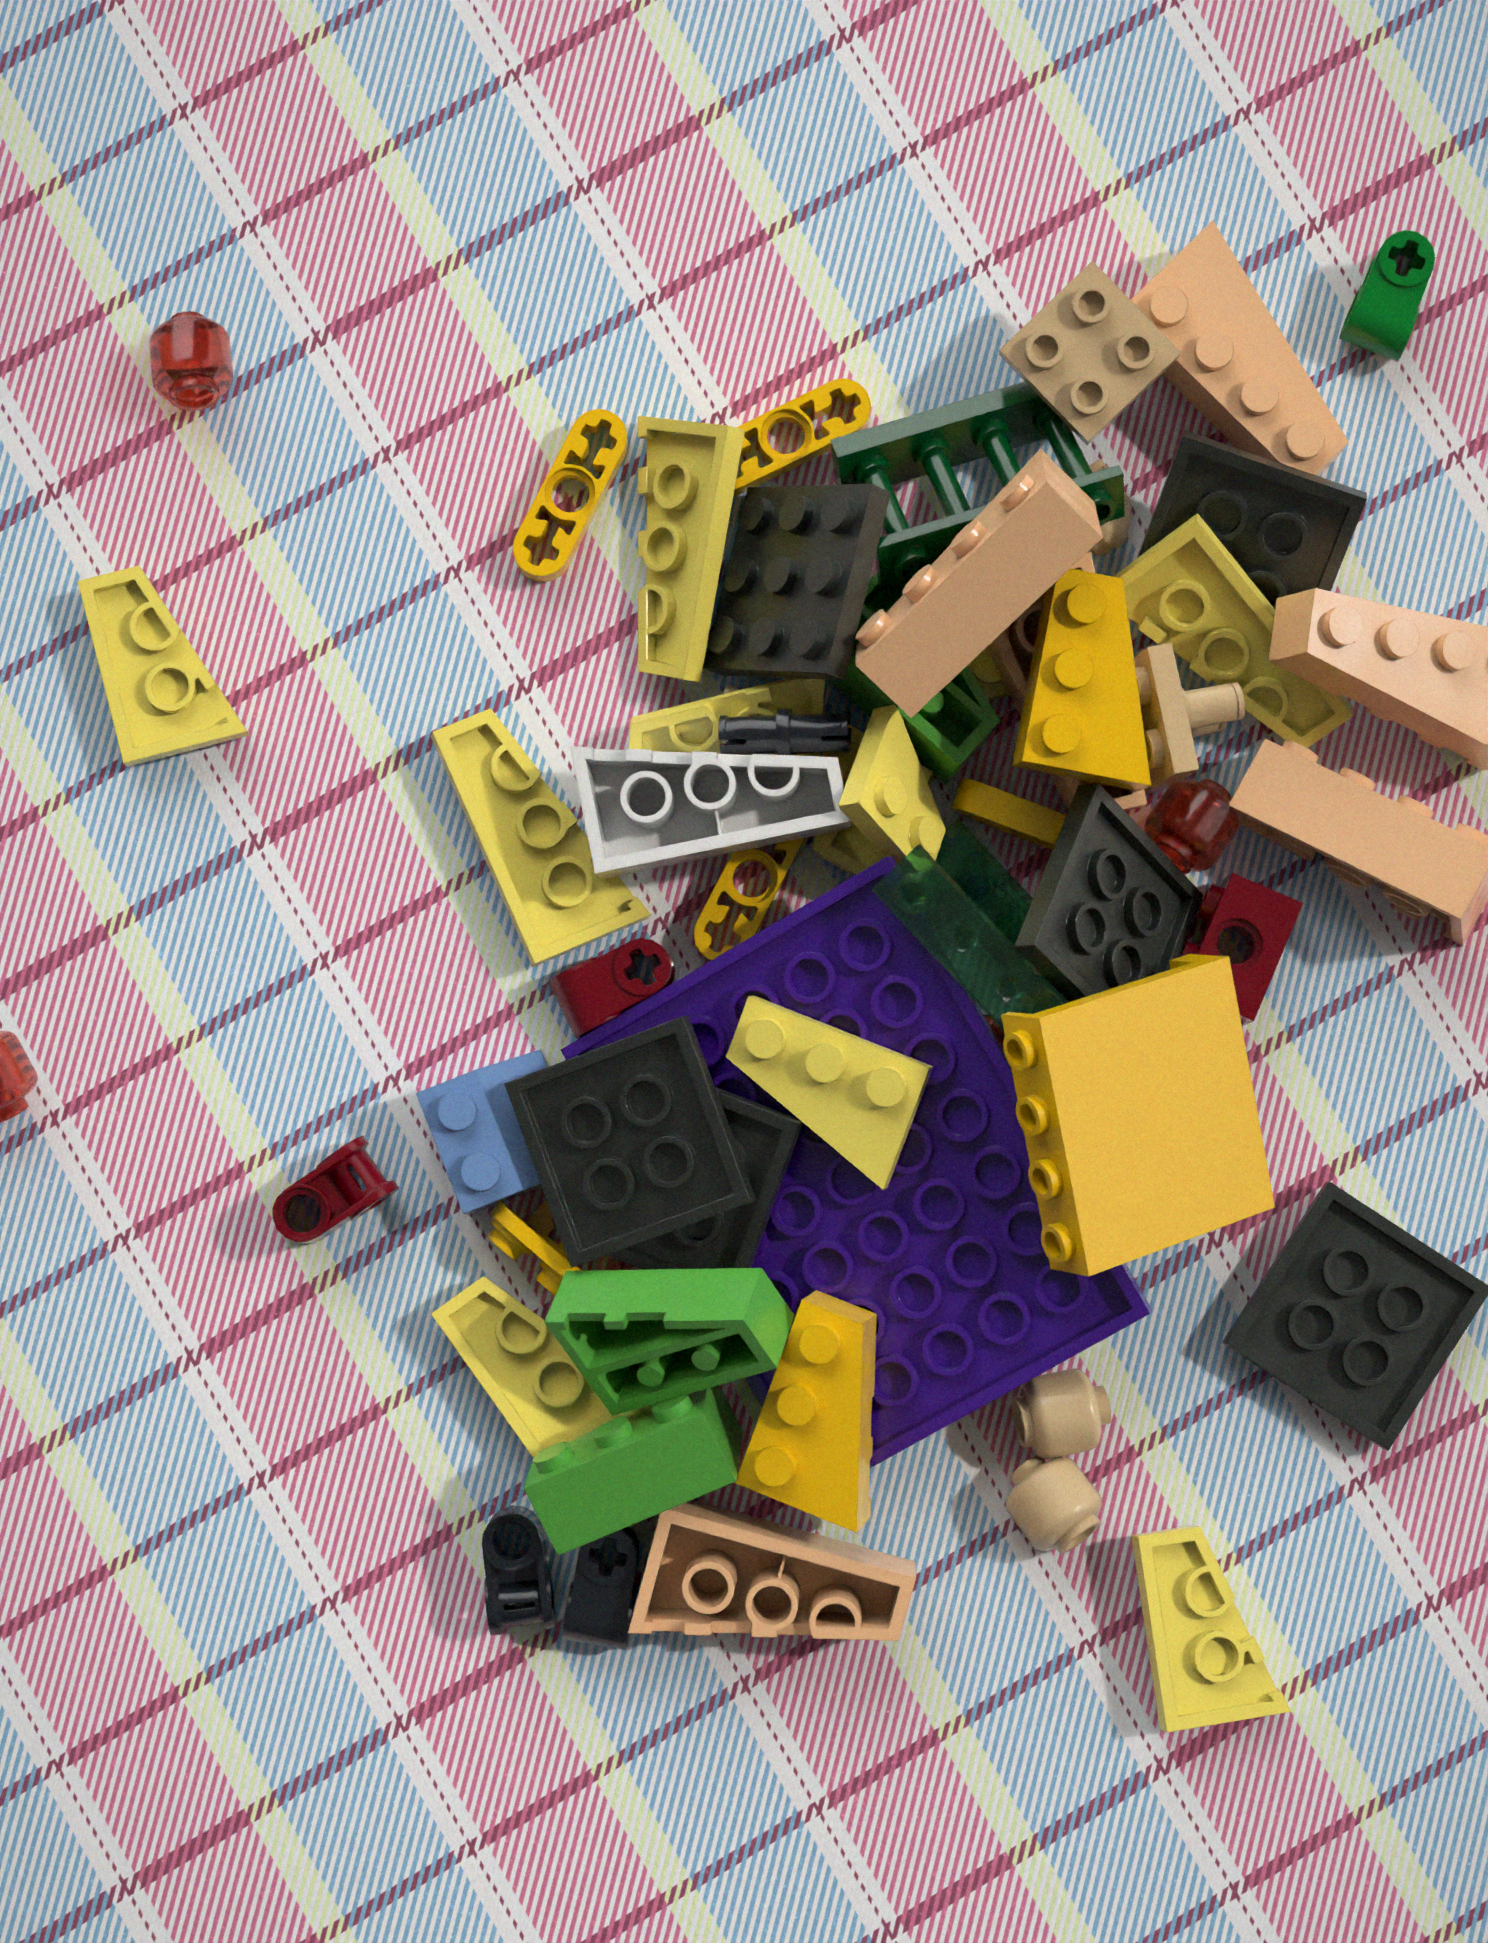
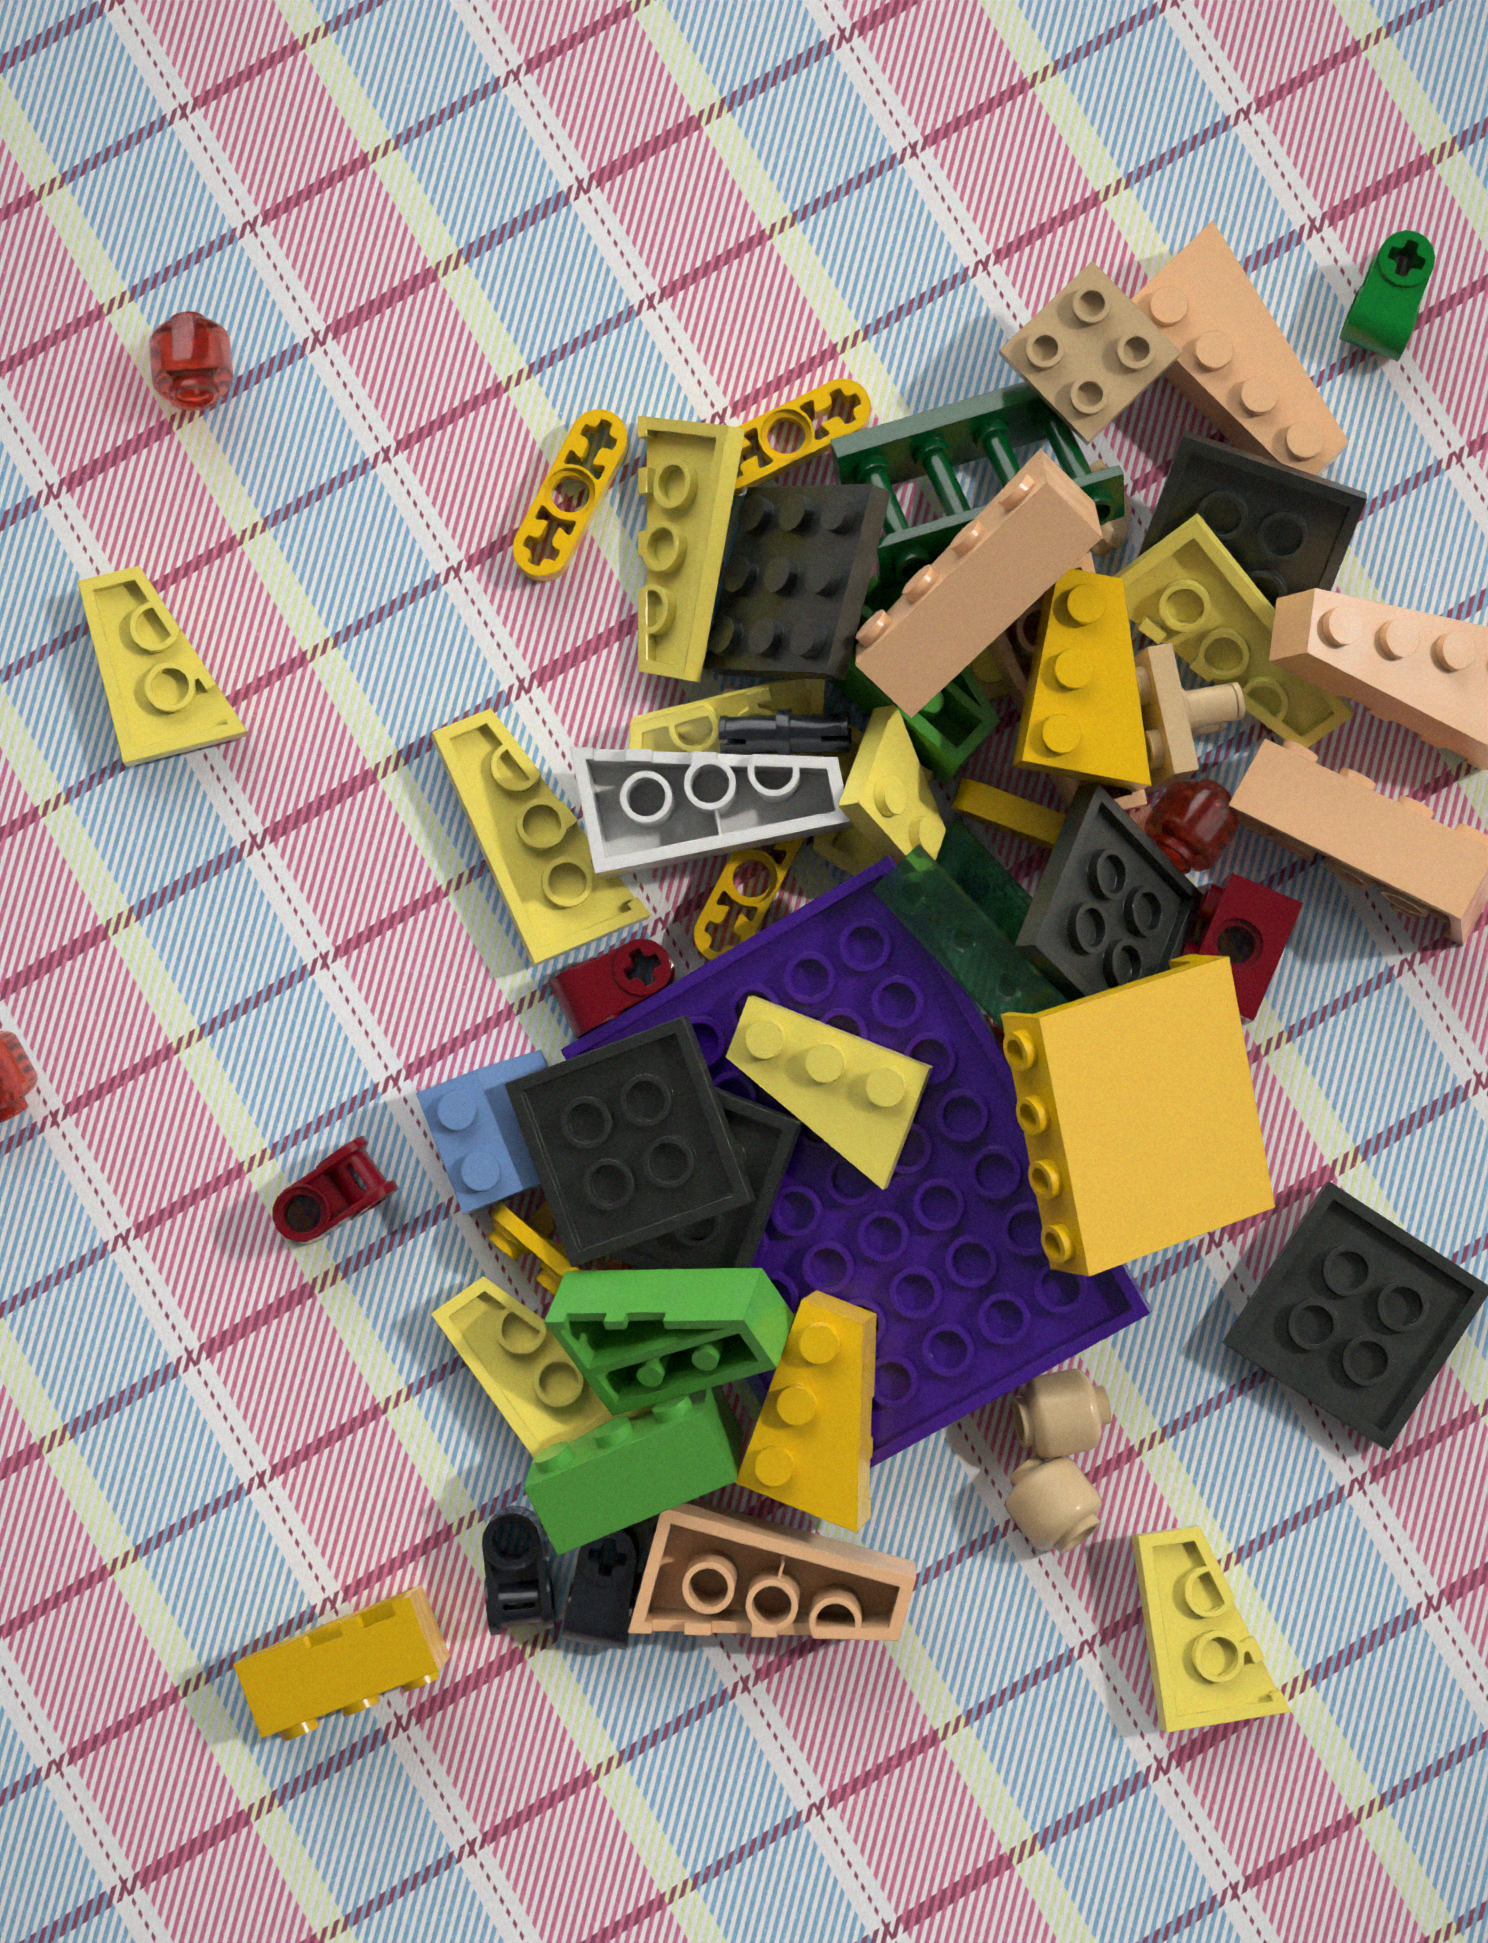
(343, 1664): none -> yellow wedge

